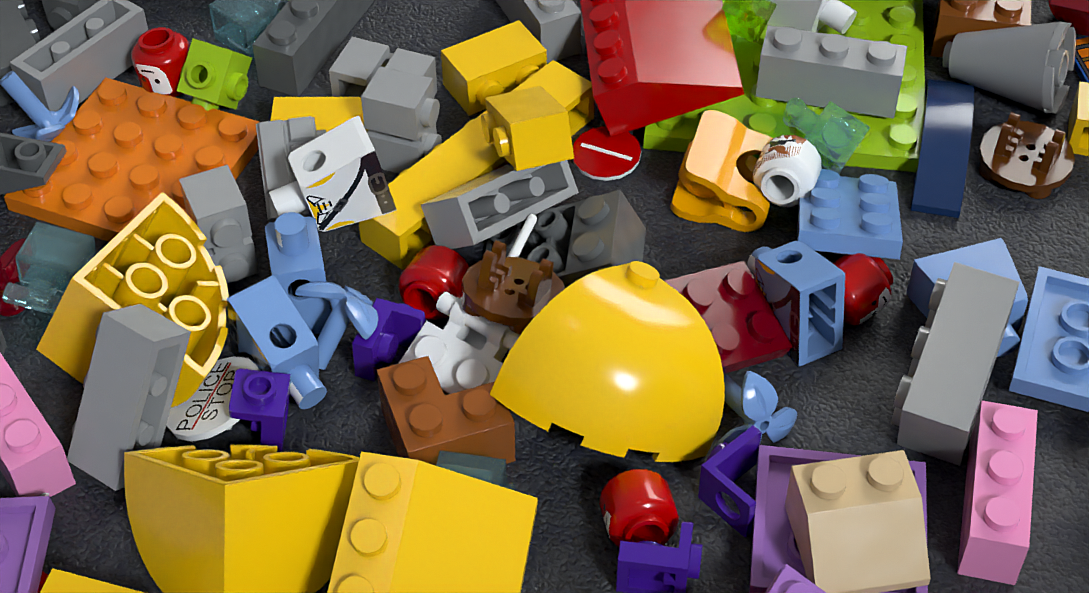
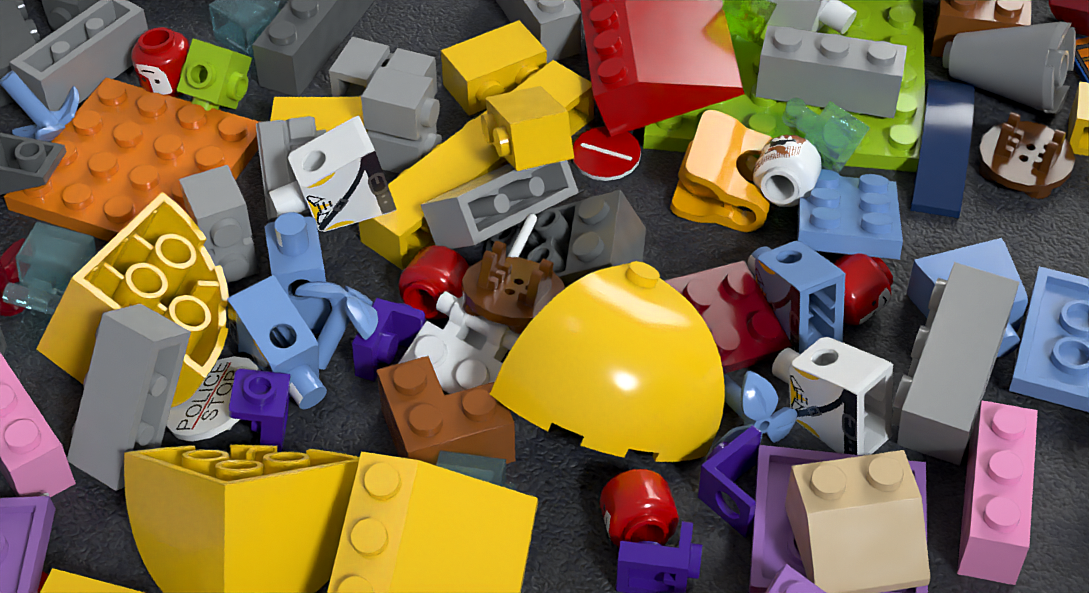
(839, 394): none -> white torso

